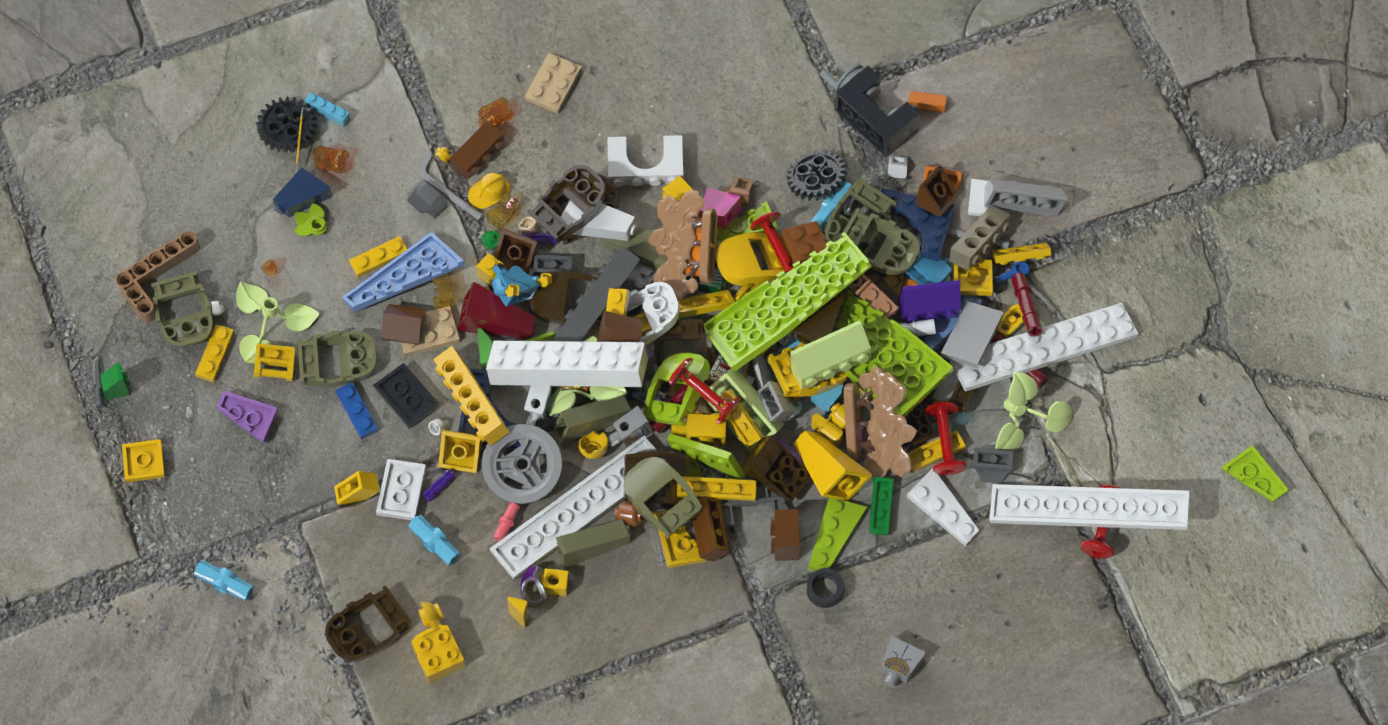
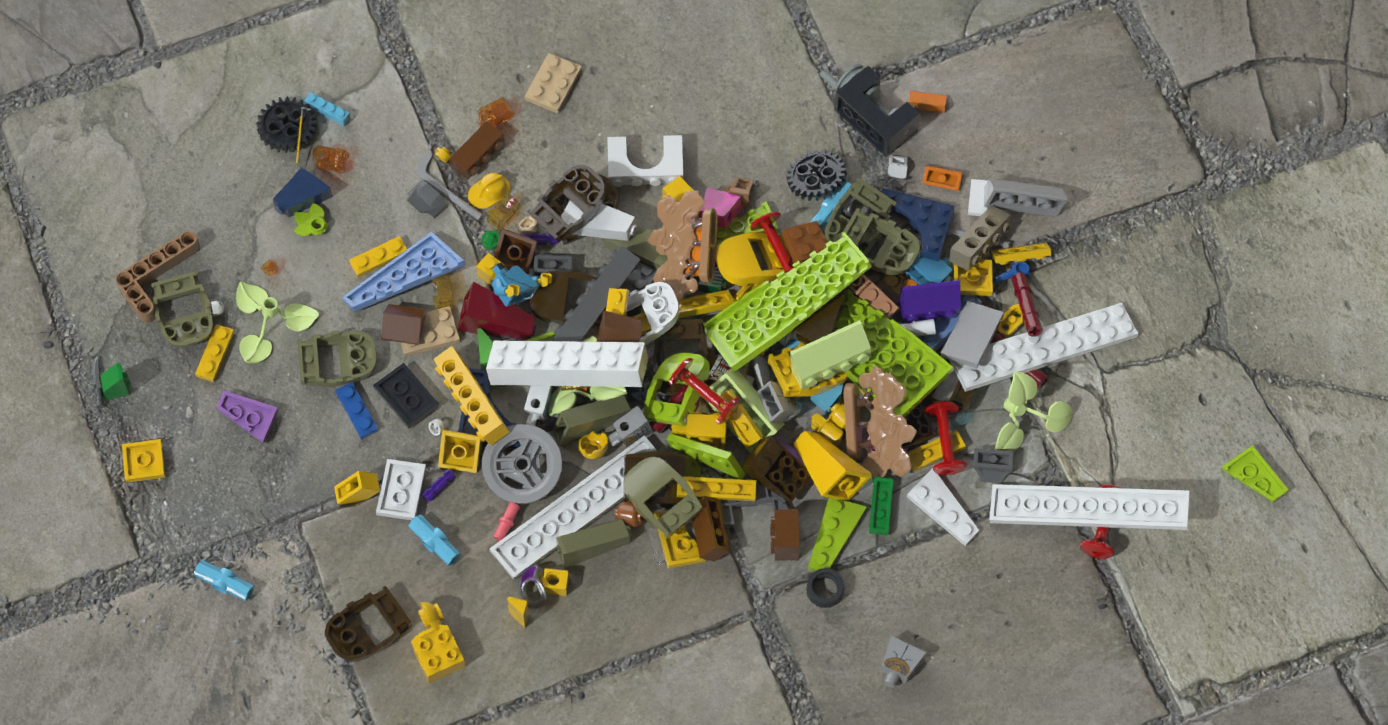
(274, 356): yellow plate -> none
(936, 192): reddish brown slope -> none

